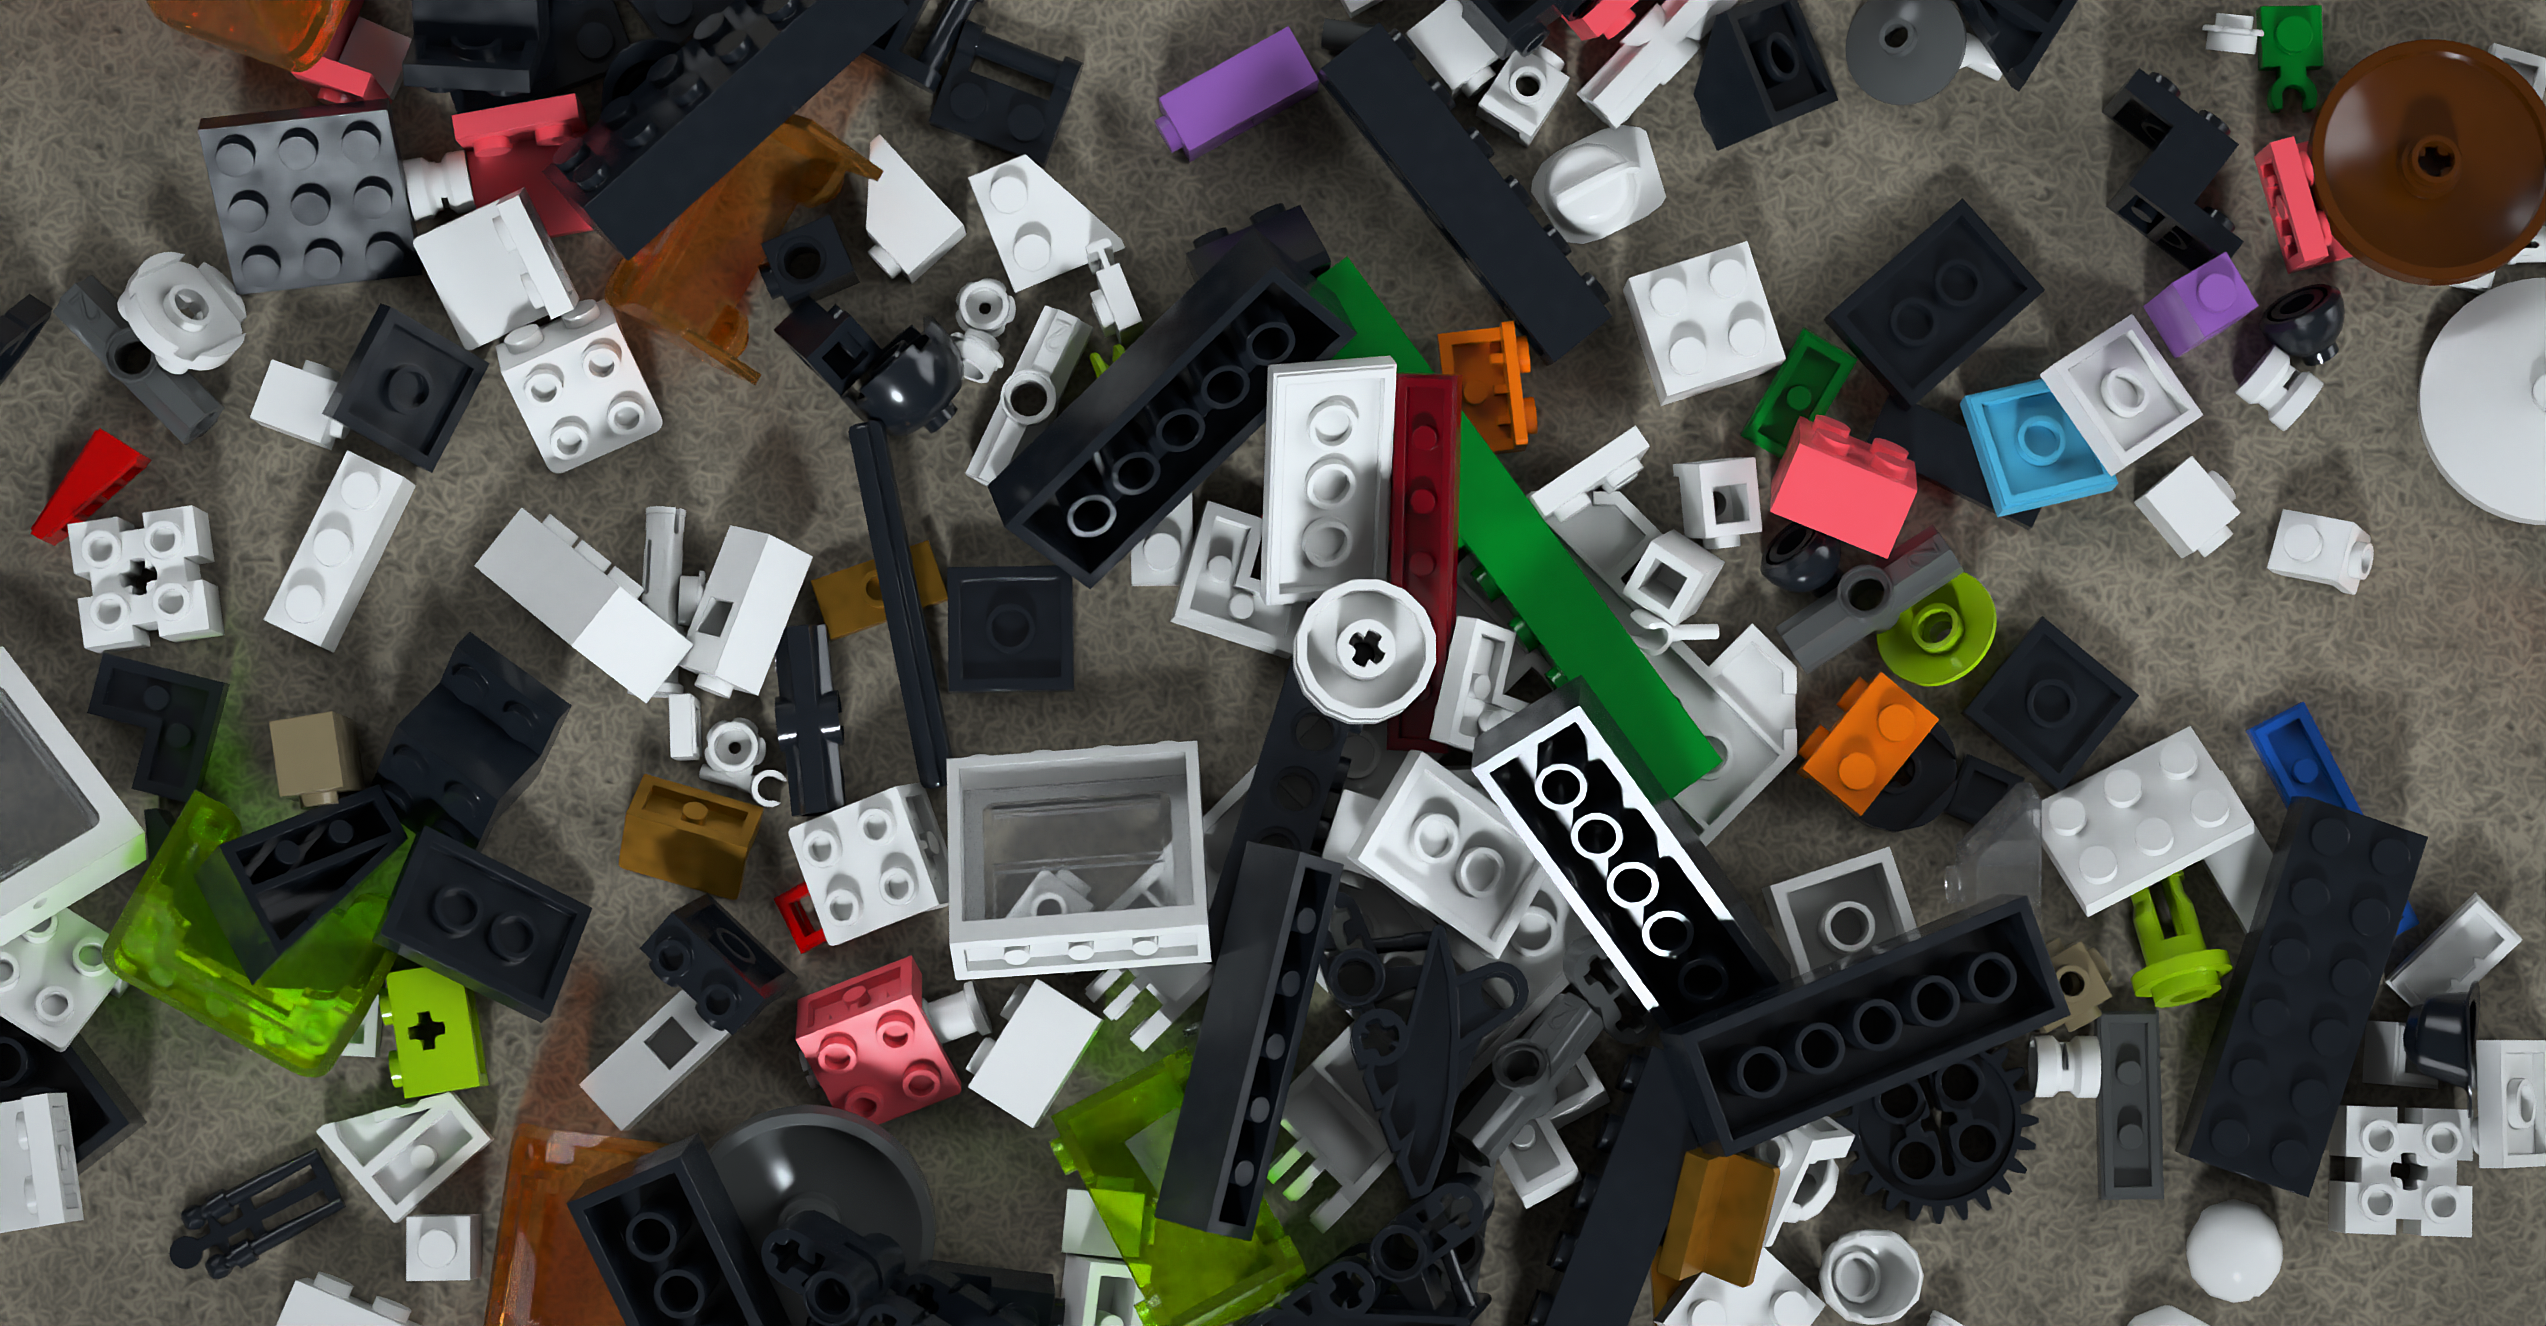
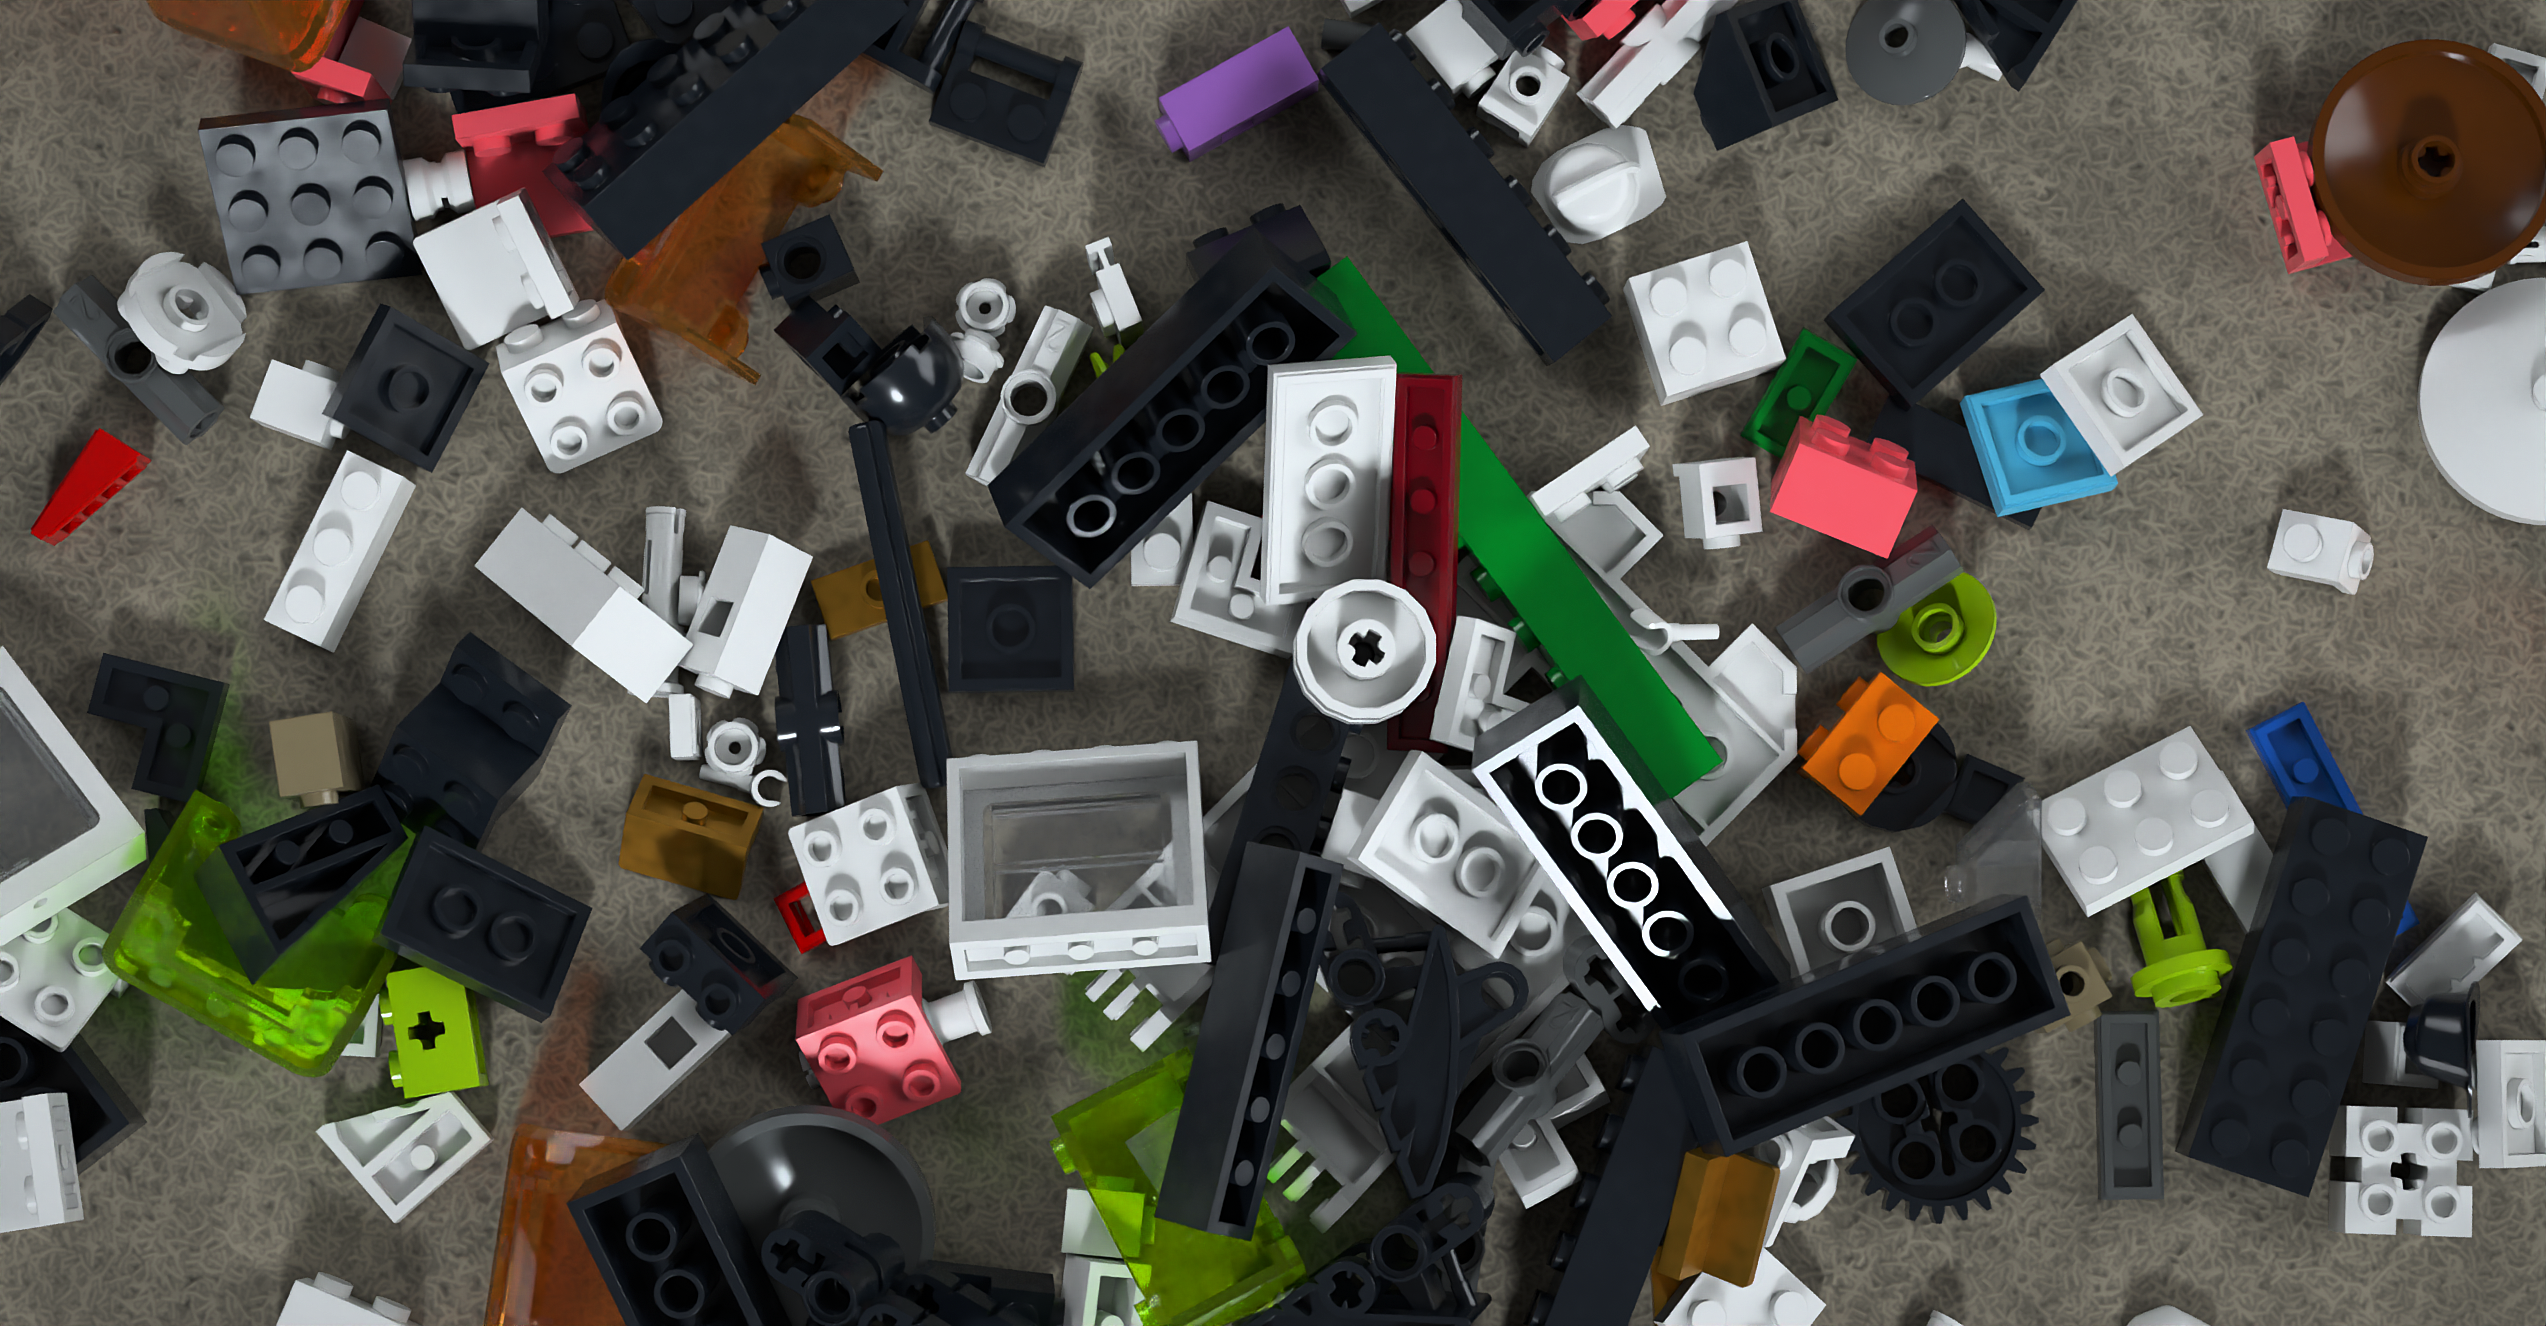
(175, 604): white brick -> none
(188, 1251): black piece -> none
(443, 1247): white brick -> none
(906, 217): white slope -> none
(1034, 1051): white brick -> none
(1035, 222): white wing -> none
(1492, 383): orange bracket -> none
(1673, 577): white brick -> none
(1803, 560): black brick -> none
(1871, 1276): white hair -> none
(2049, 704): black plate -> none
(2064, 1066): white wheel -> none
(2181, 162): black bracket -> none
(2190, 508): white brick -> none
(2200, 305): medium lavender brick -> none
(2232, 34): white plate -> none
(2234, 1251): white hair -> none
(2279, 388): white wheel -> none
(2290, 47): green plate -> none
(2306, 323): black brick -> none

